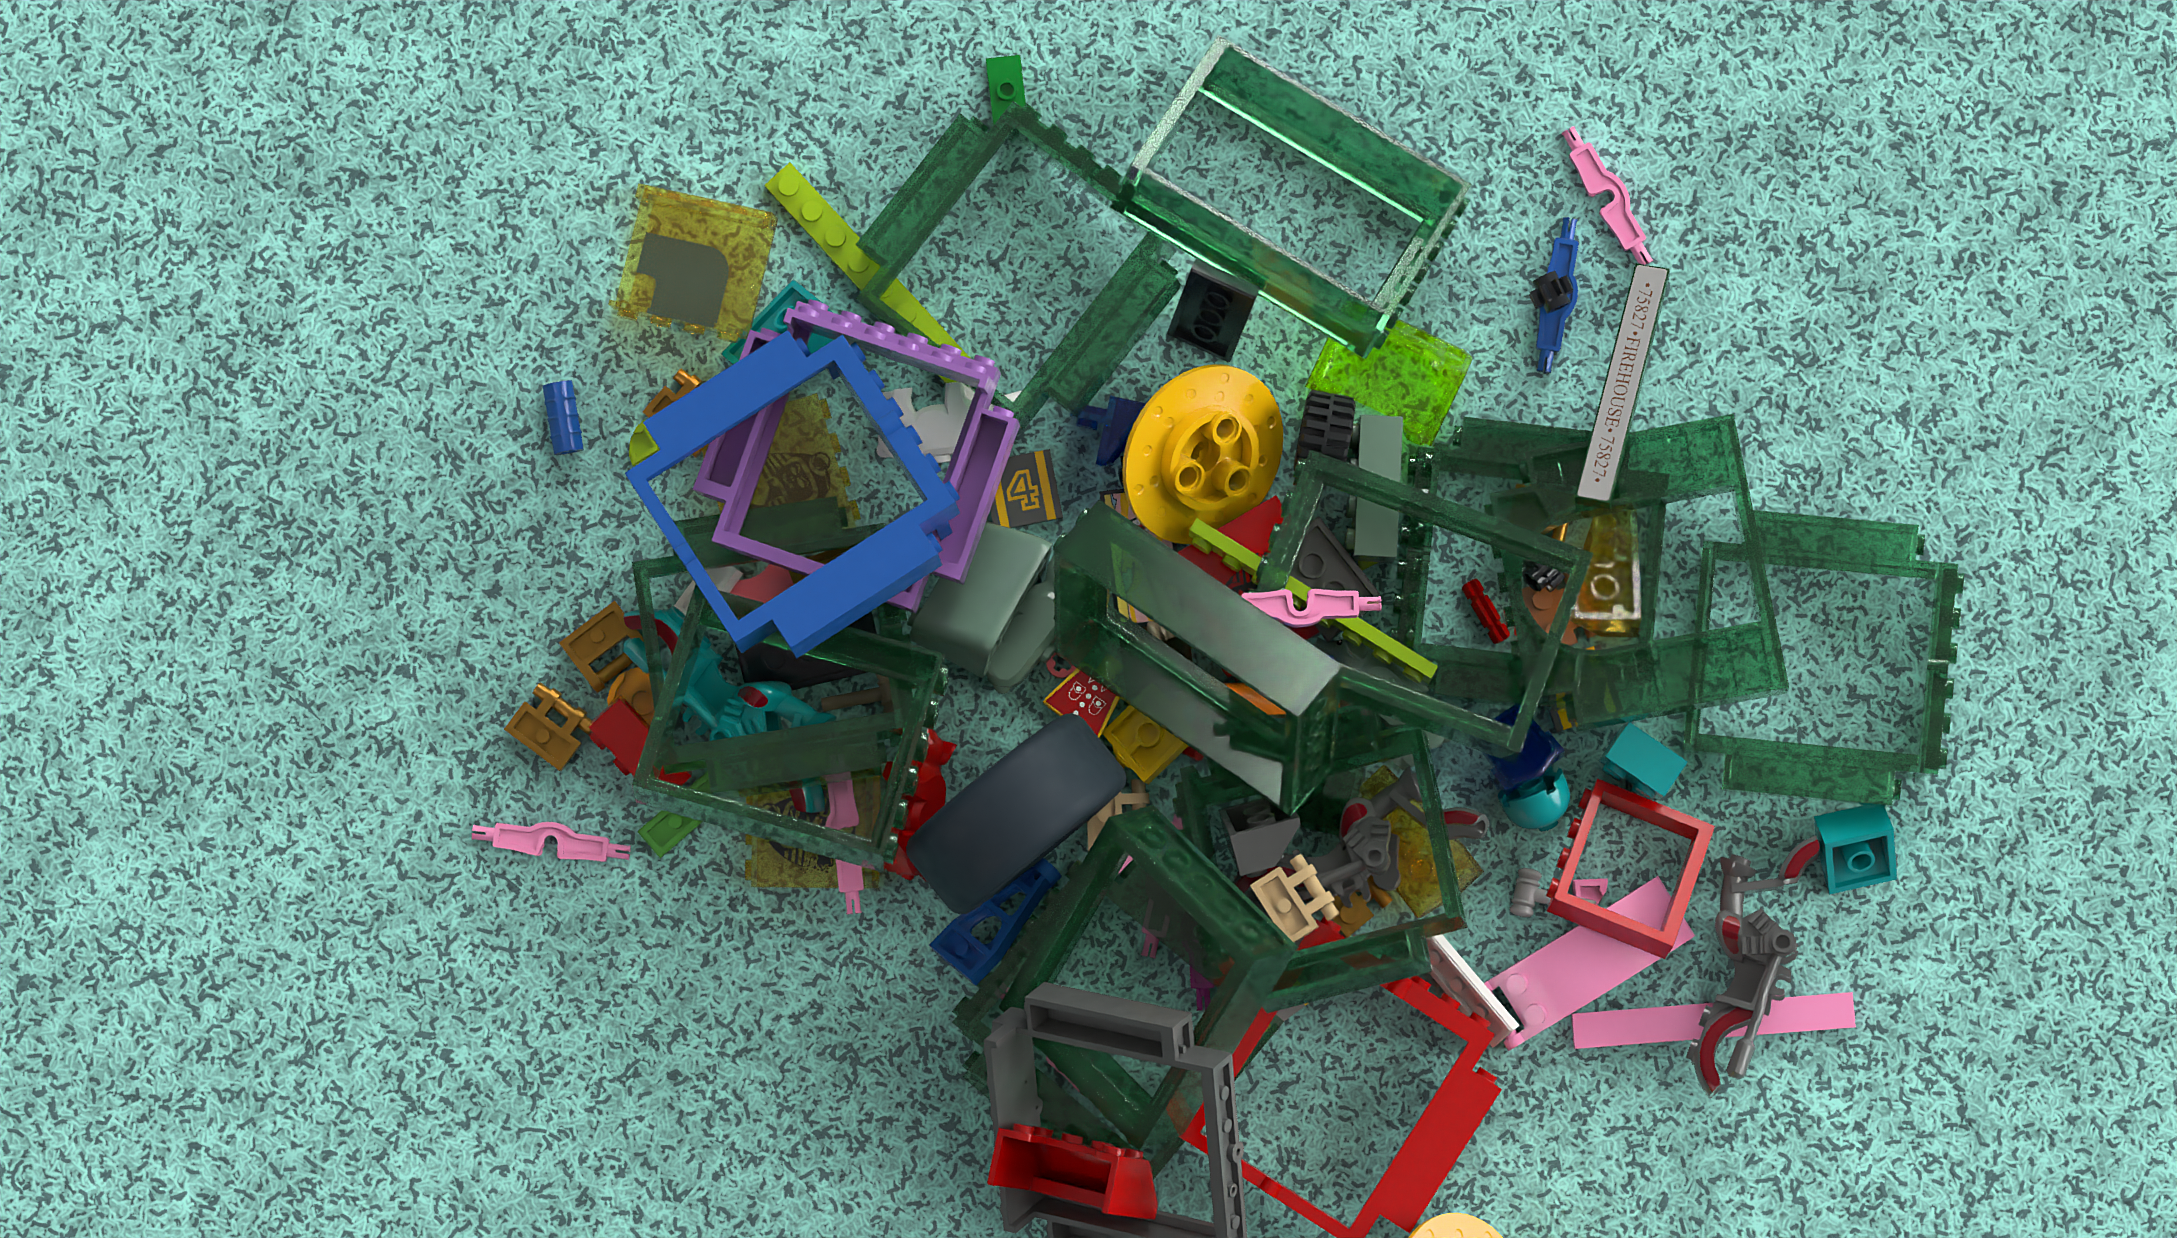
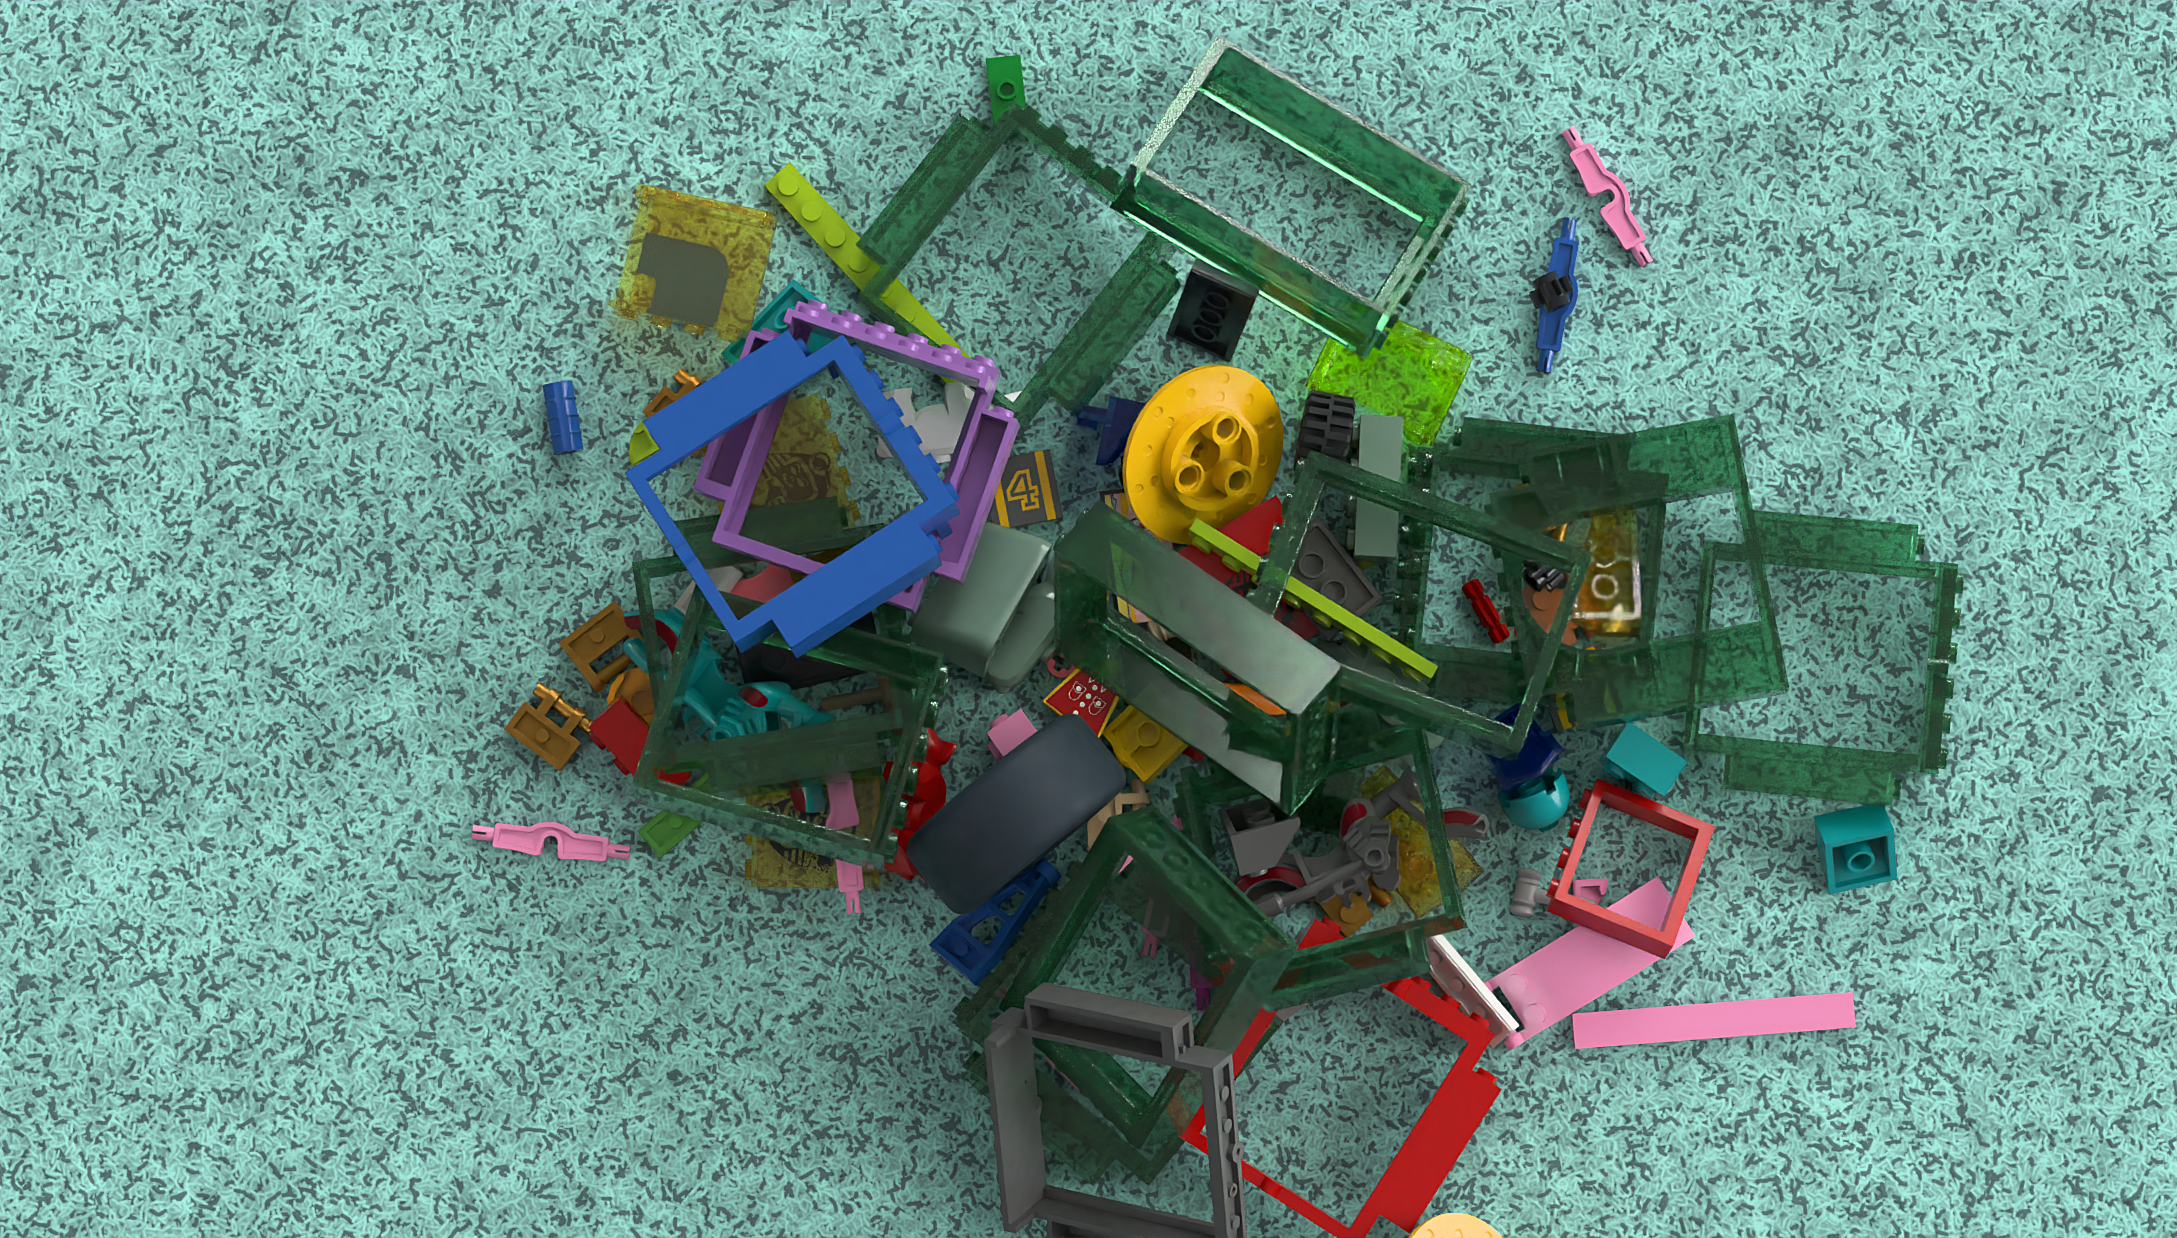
(1008, 733): none -> bright pink brick
(1070, 1170): red windscreen -> none
(1285, 905): tan plate -> none
(1320, 605): bright pink piece -> none
(1622, 386): light grey tile -> none
(1757, 951): dark grey piece -> none

